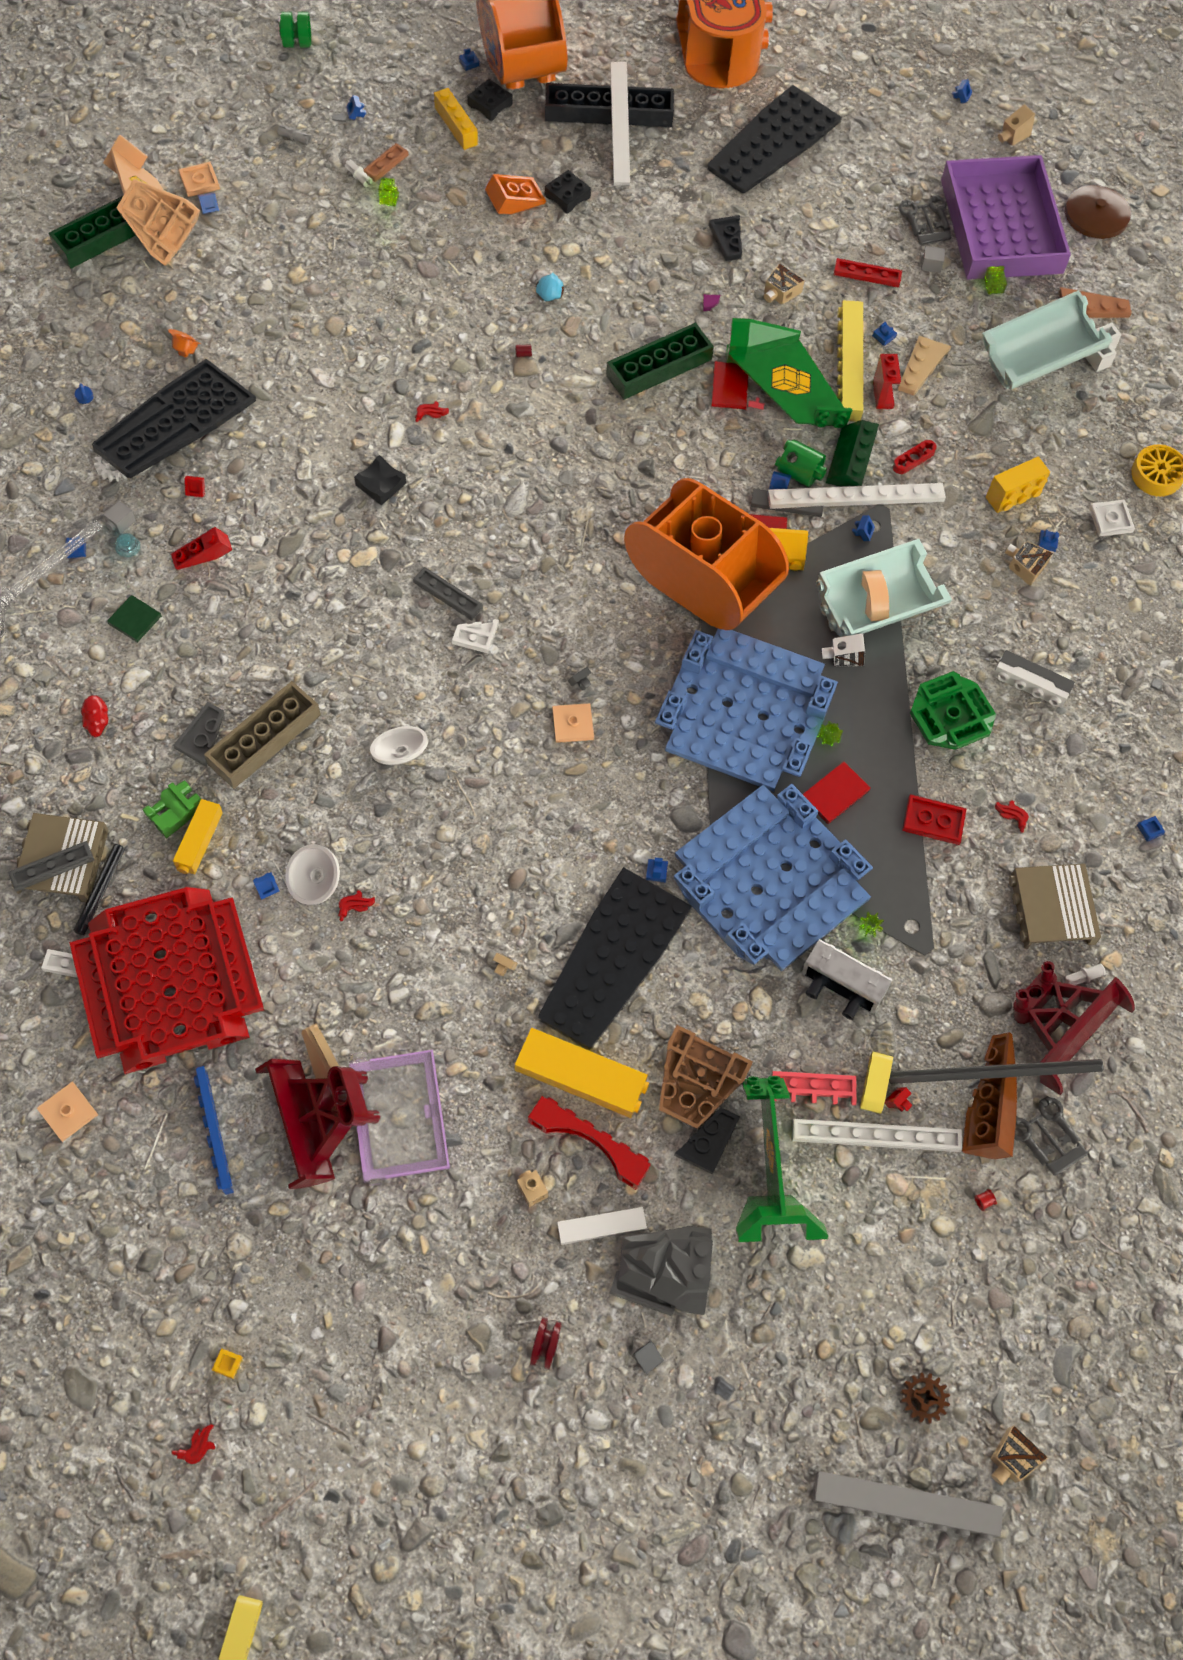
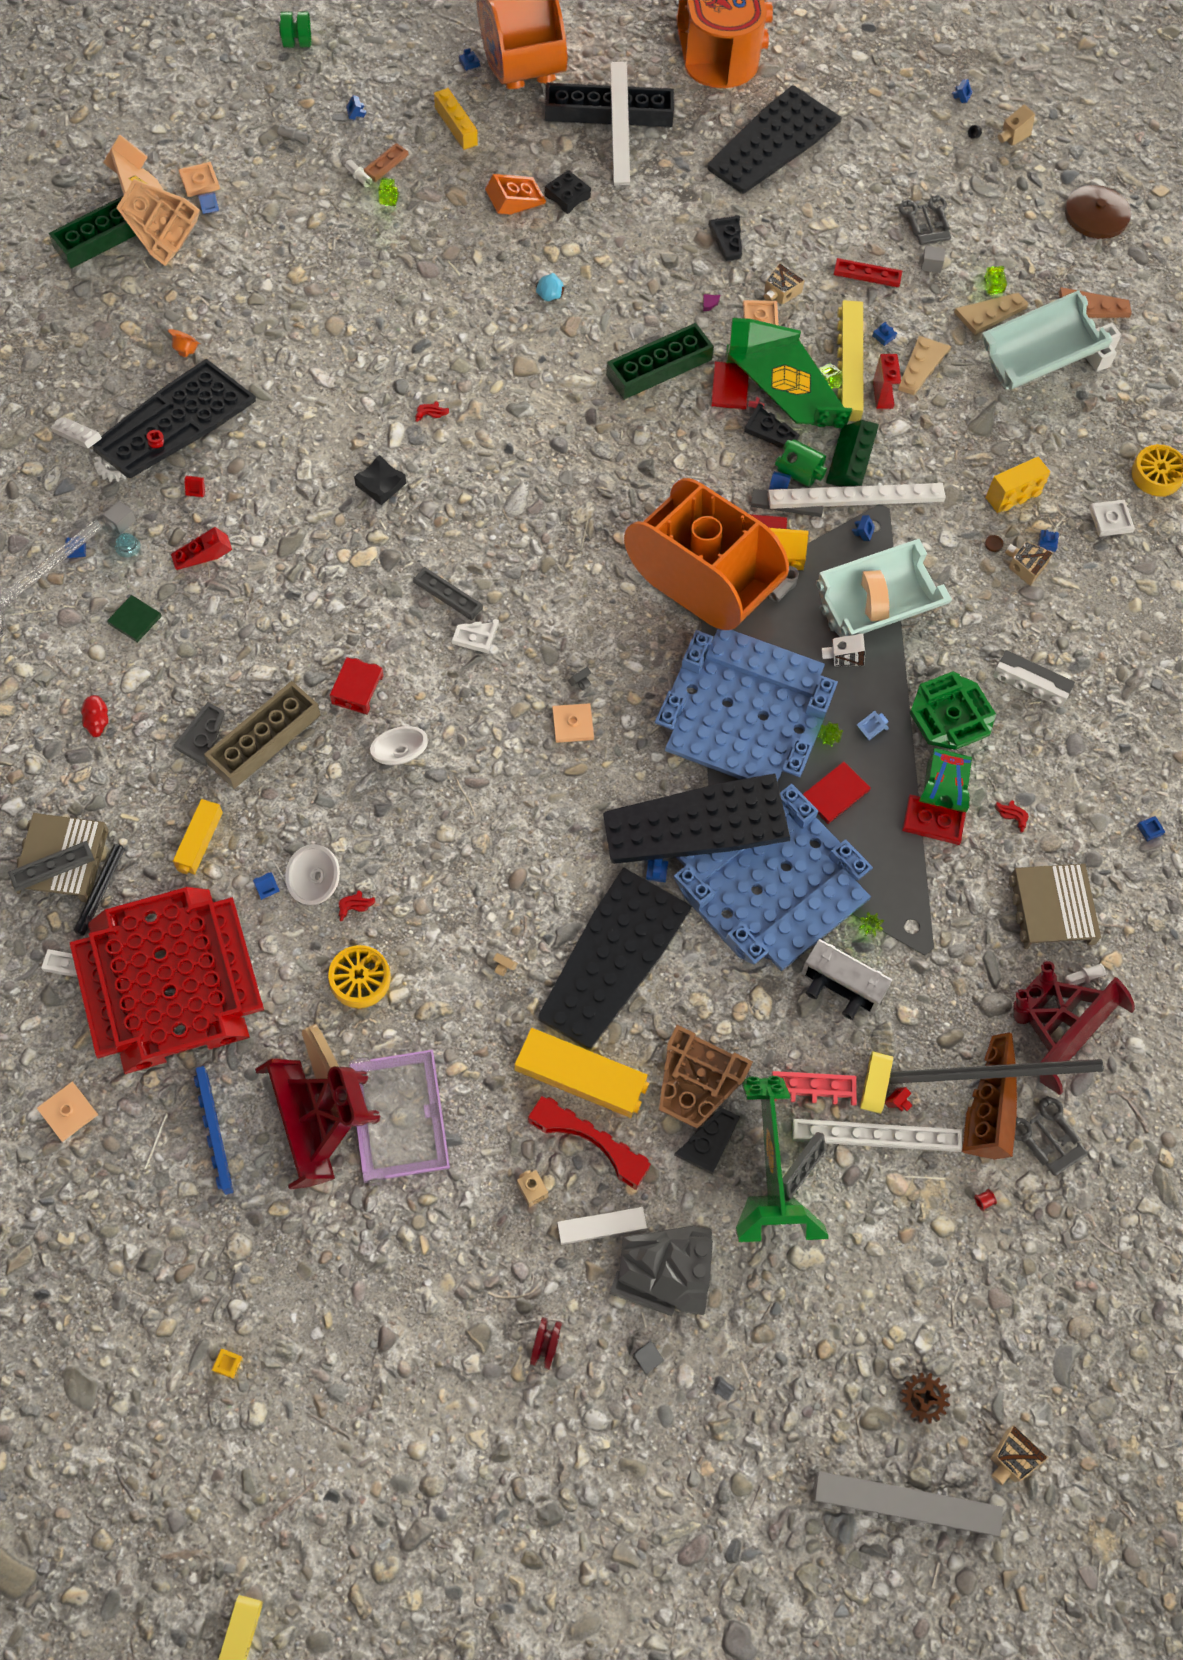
(75, 432): none -> white plate
(84, 394): blue tile -> none
(155, 443): none -> red bush
(179, 808): bright green hips -> none
(198, 1448): red piece -> none
(356, 685): none -> red panel
(370, 956): none -> yellow piece
(490, 99): black brick -> none
(523, 350): dark red hinge -> none
(699, 822): none -> black wing
(761, 310): none -> light nougat plate
(768, 428): none -> black wing
(785, 586): none -> light grey piece
(803, 1165): none -> dark grey tile
(834, 375): none -> clear neon green brick
(873, 725): none -> light blue bracket
(917, 450): red beam -> none
(947, 780): none -> green piece
(974, 130): none -> black hinge
(990, 312): none -> tan wing
(994, 543): none -> reddish brown piece
(1005, 216): medium lavender container -> none

